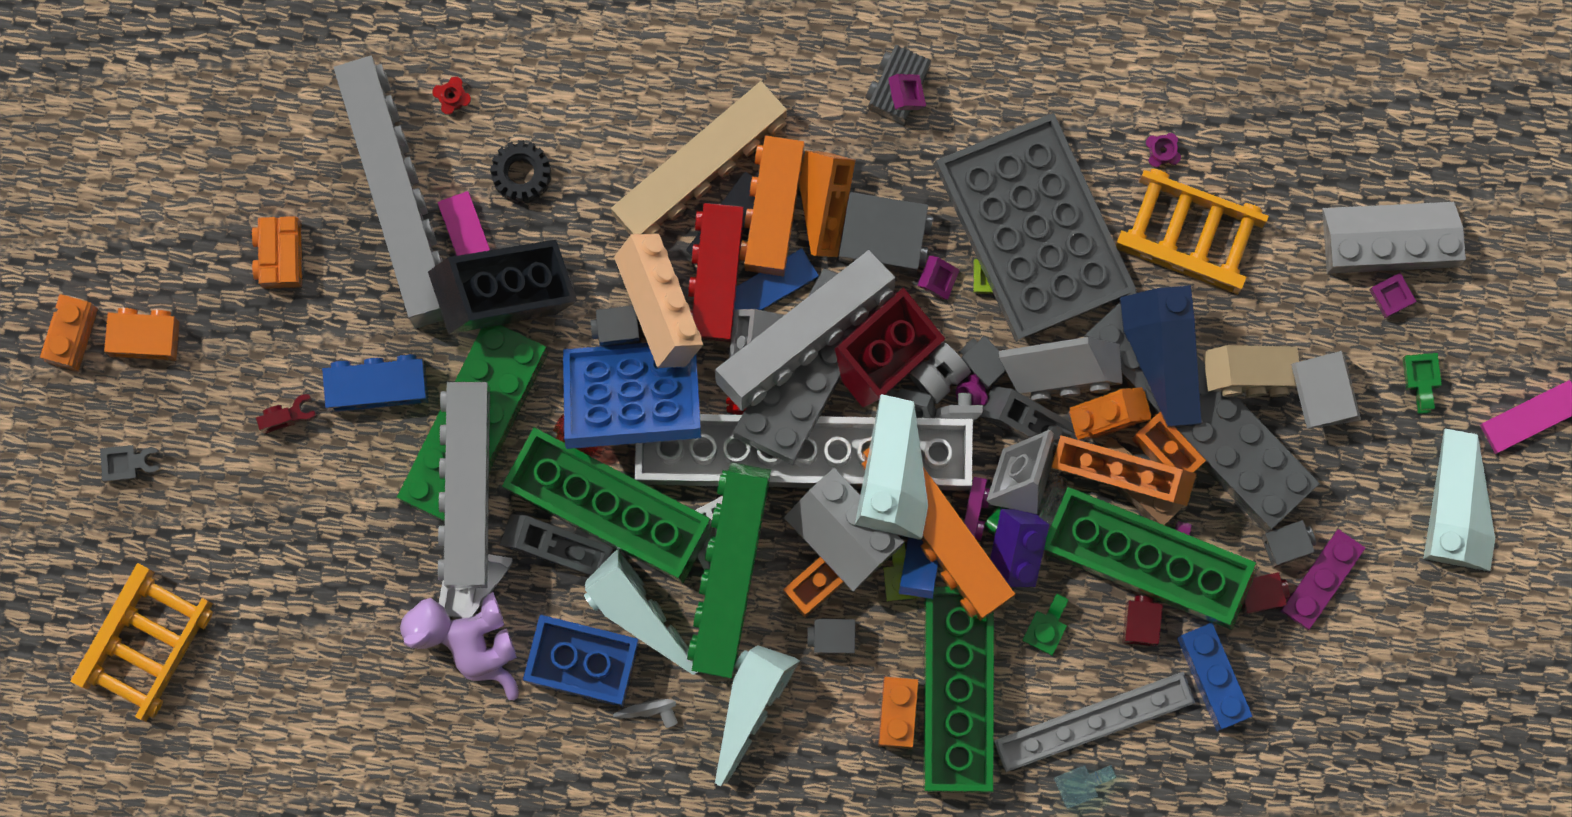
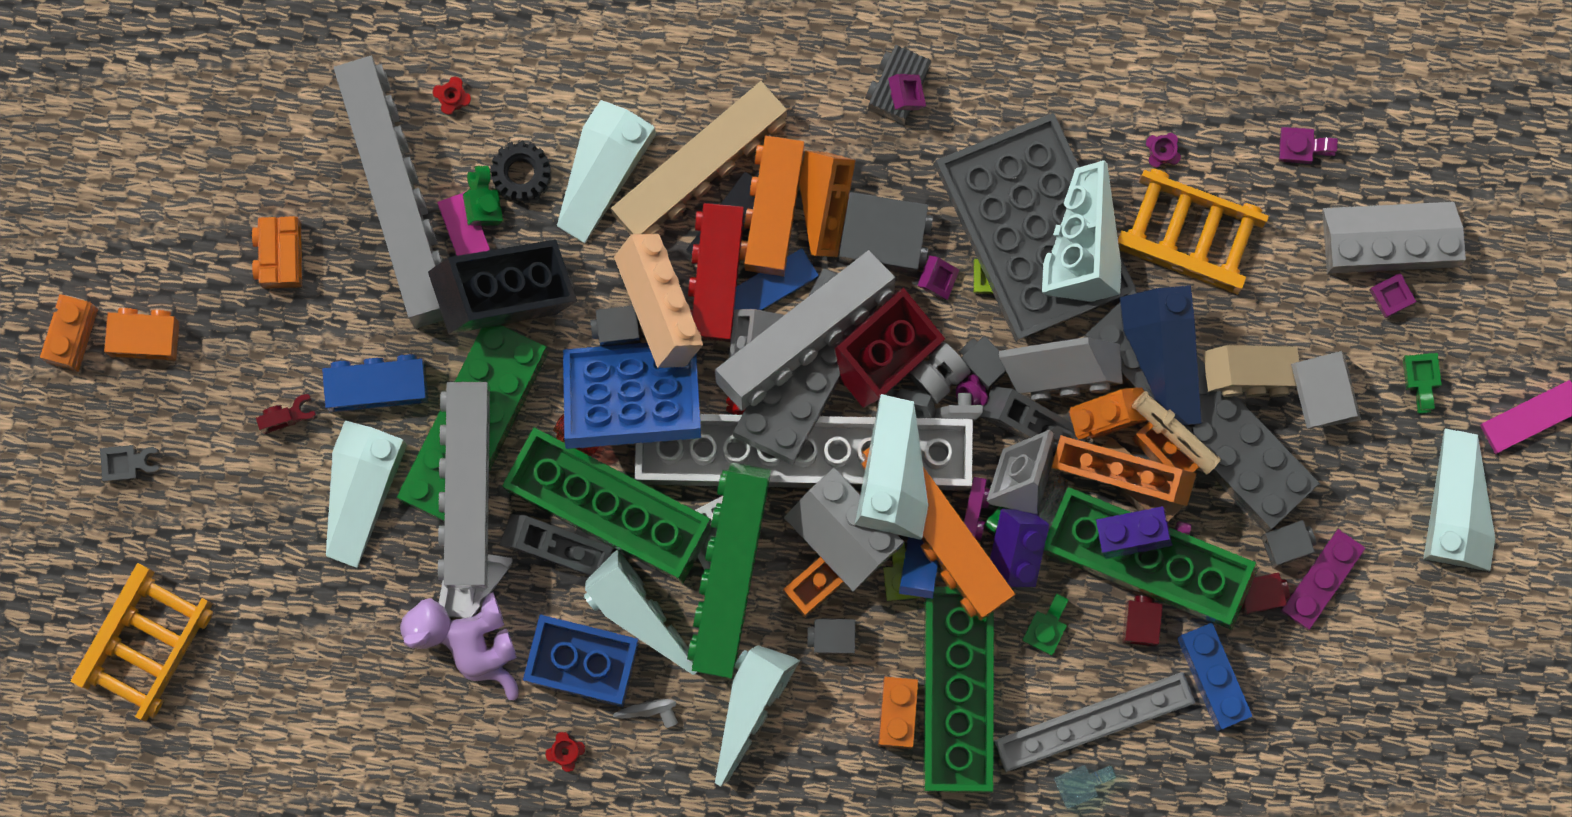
(360, 480): none -> light aqua wedge
(480, 203): none -> green plate
(566, 761): none -> red plate
(605, 158): none -> light aqua wedge
(1086, 249): none -> light aqua wedge
(1134, 532): none -> dark purple brick
(1164, 422): none -> tan pin
(1299, 145): none -> magenta plate

